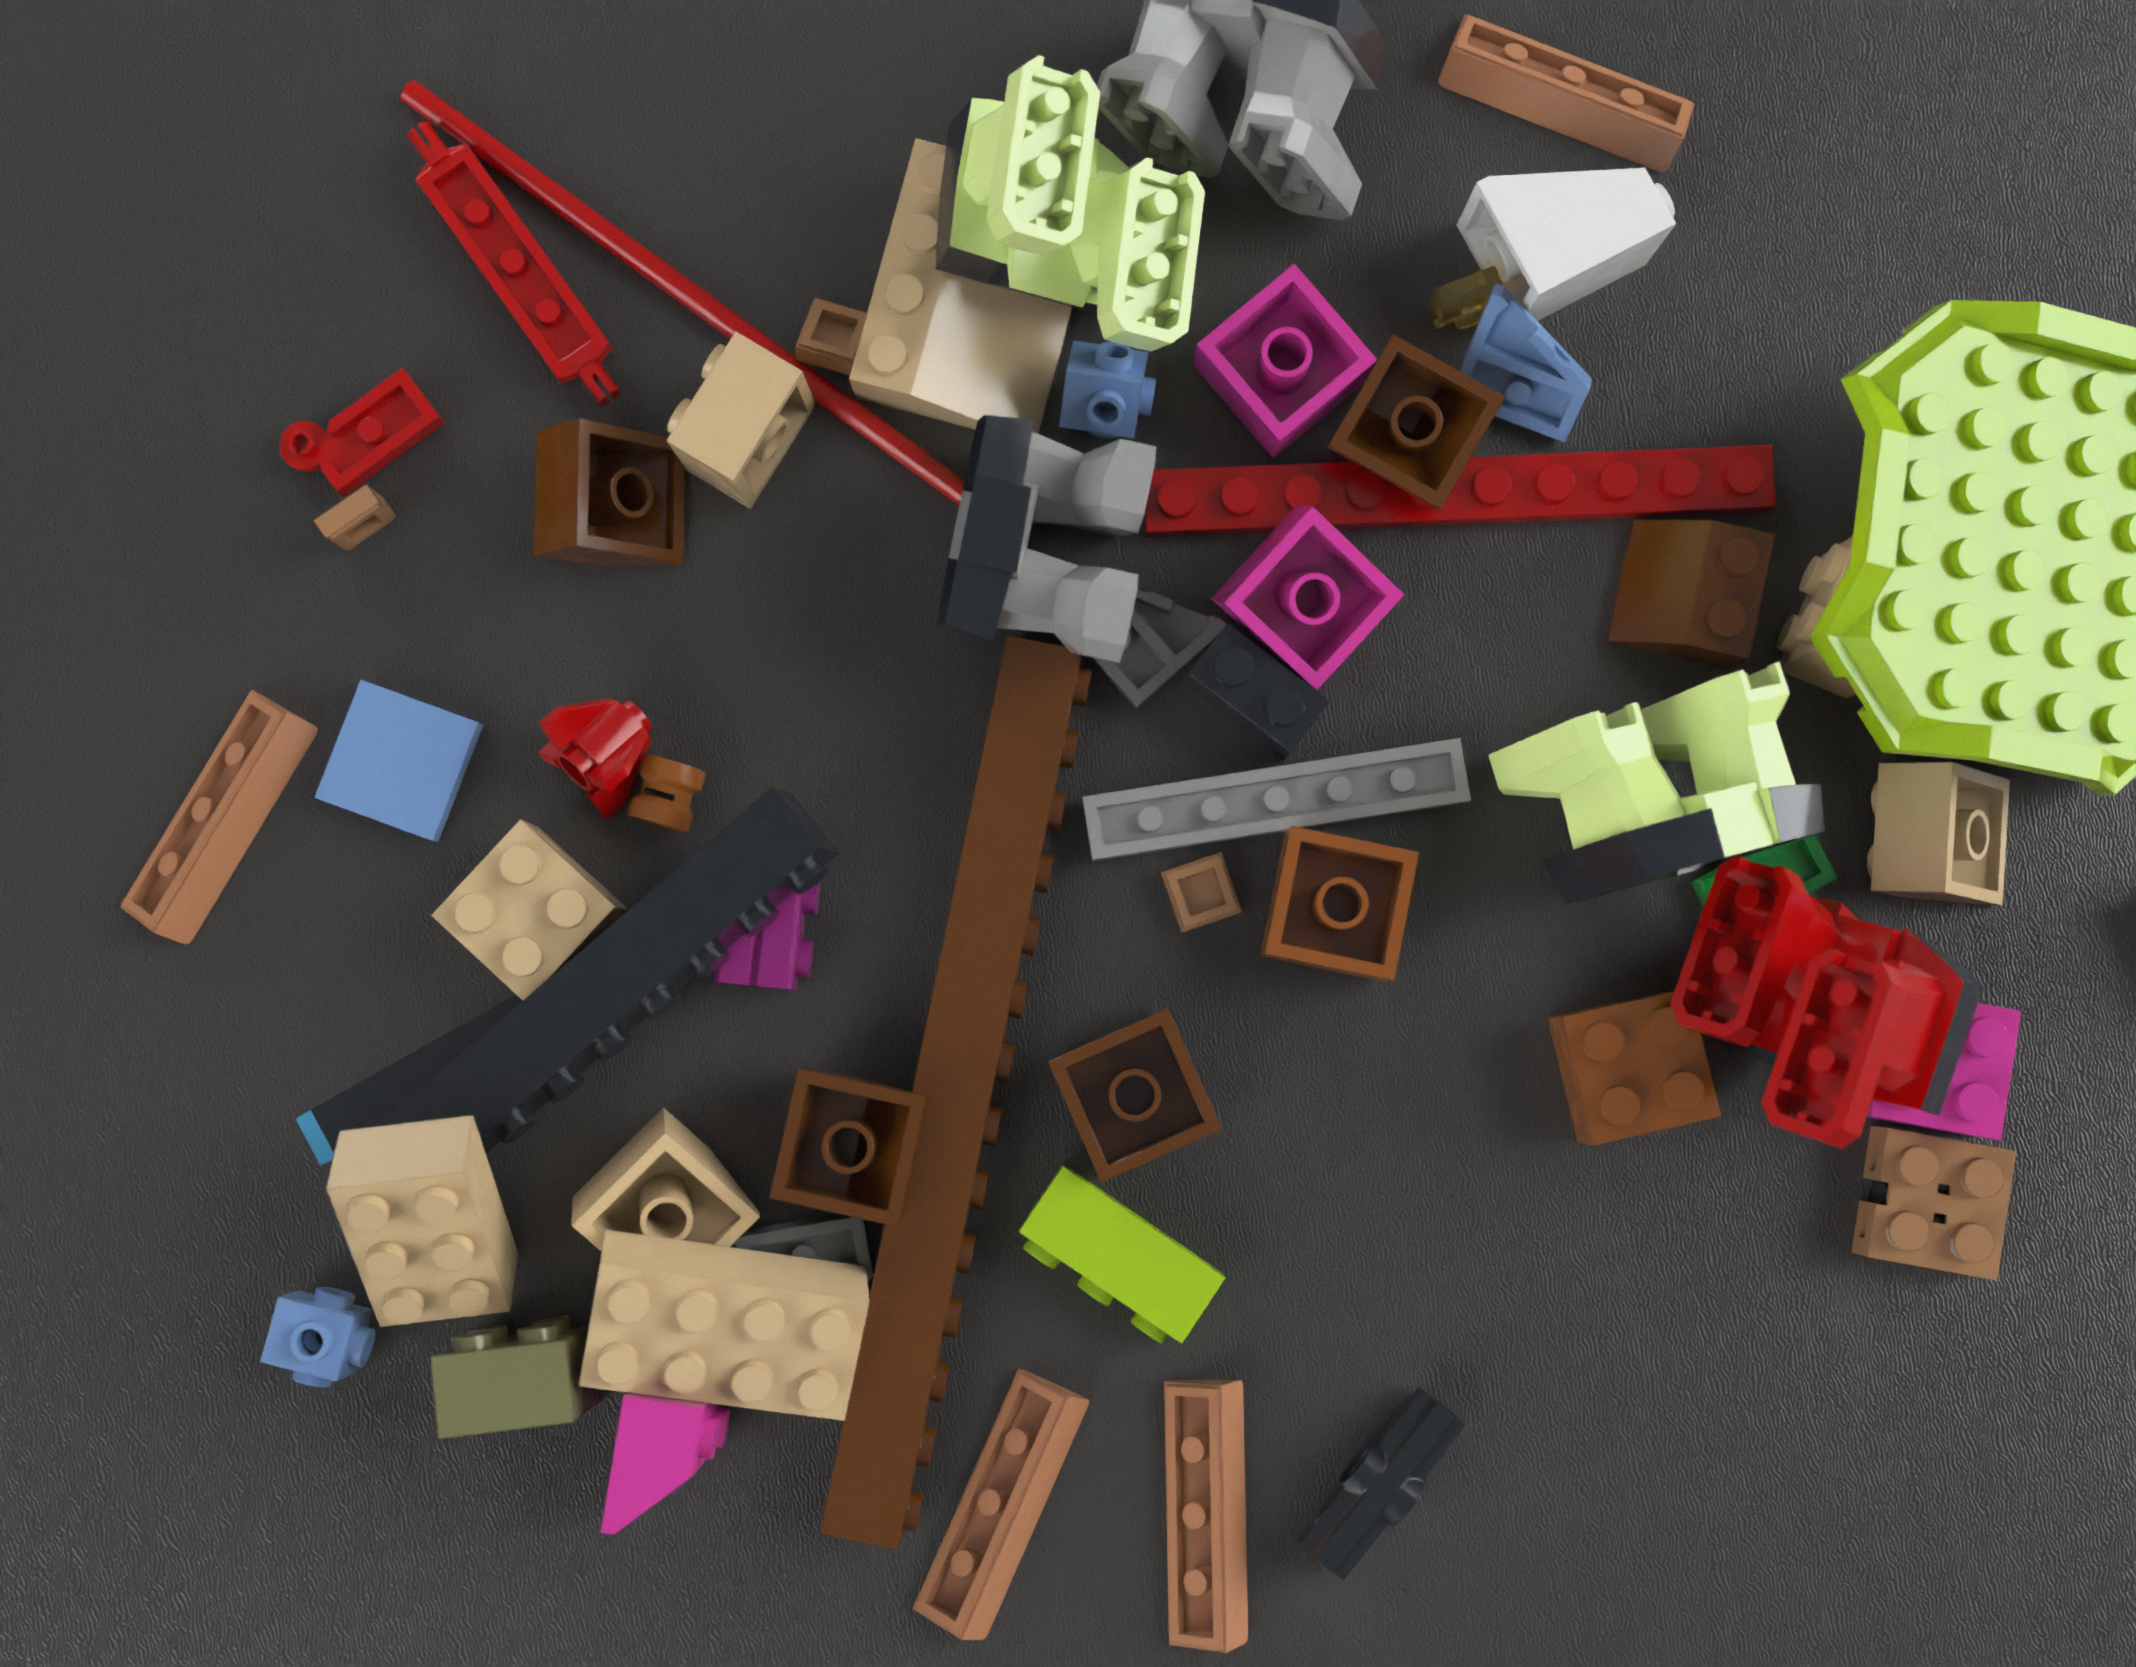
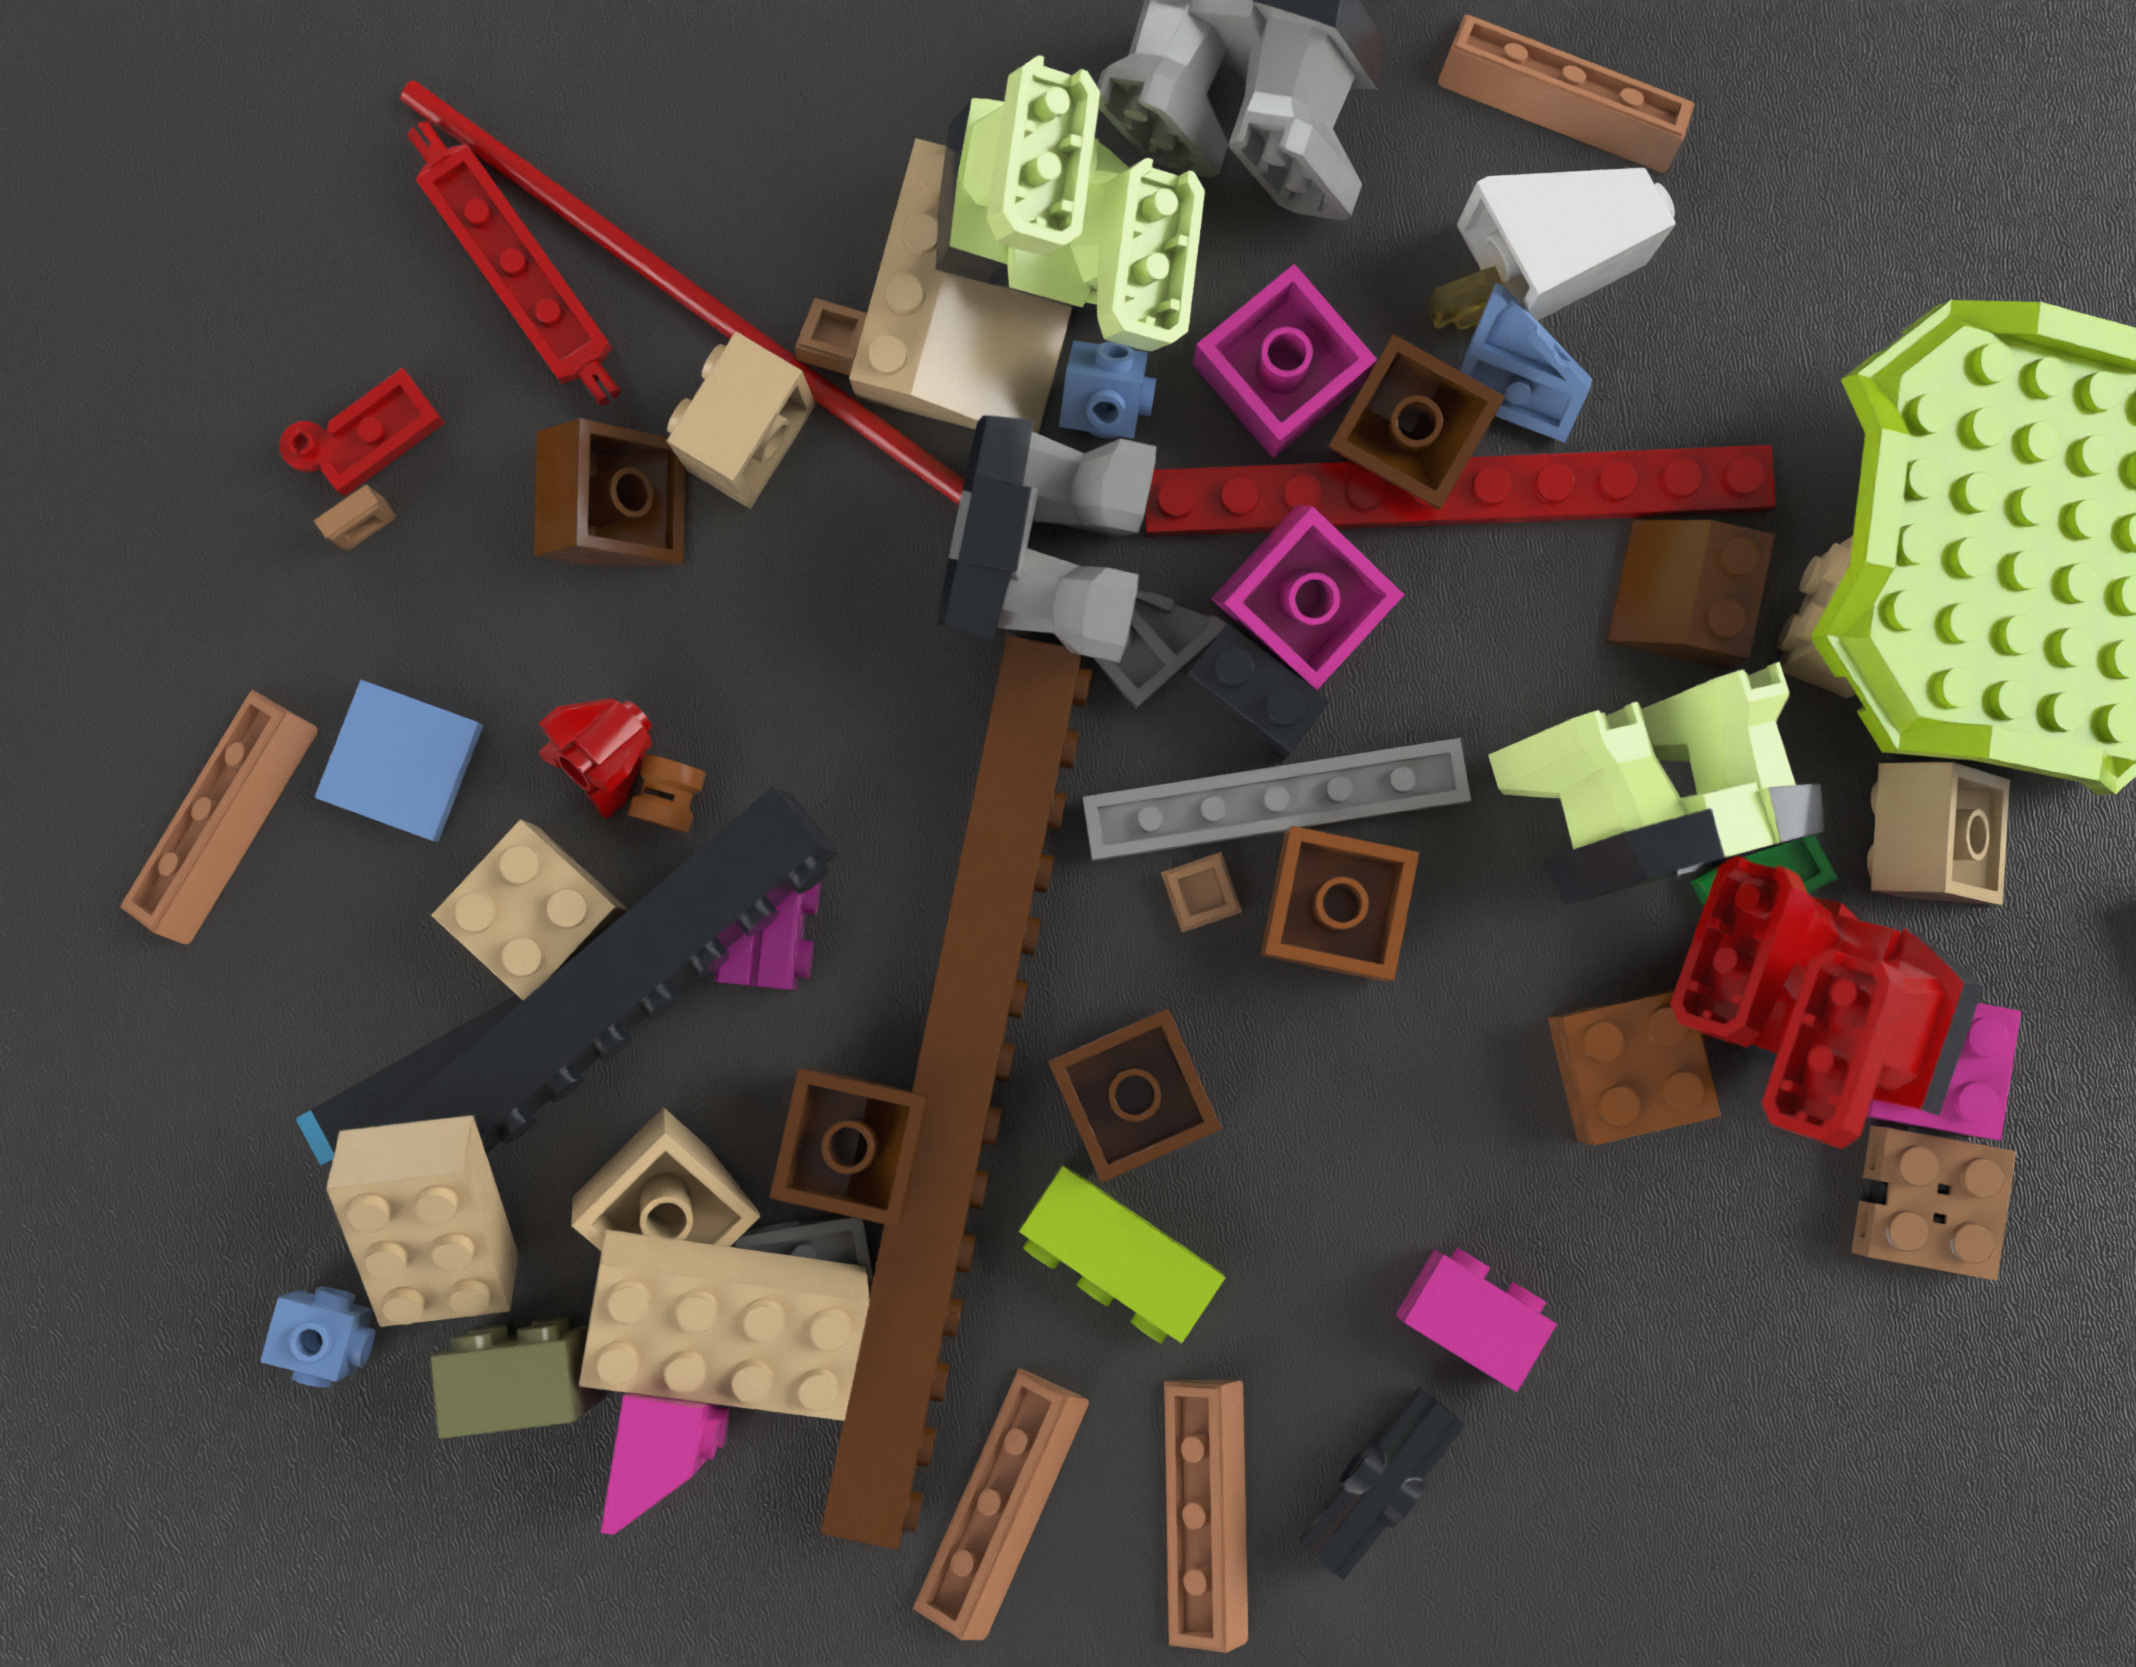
(1477, 1319): none -> dark pink brick

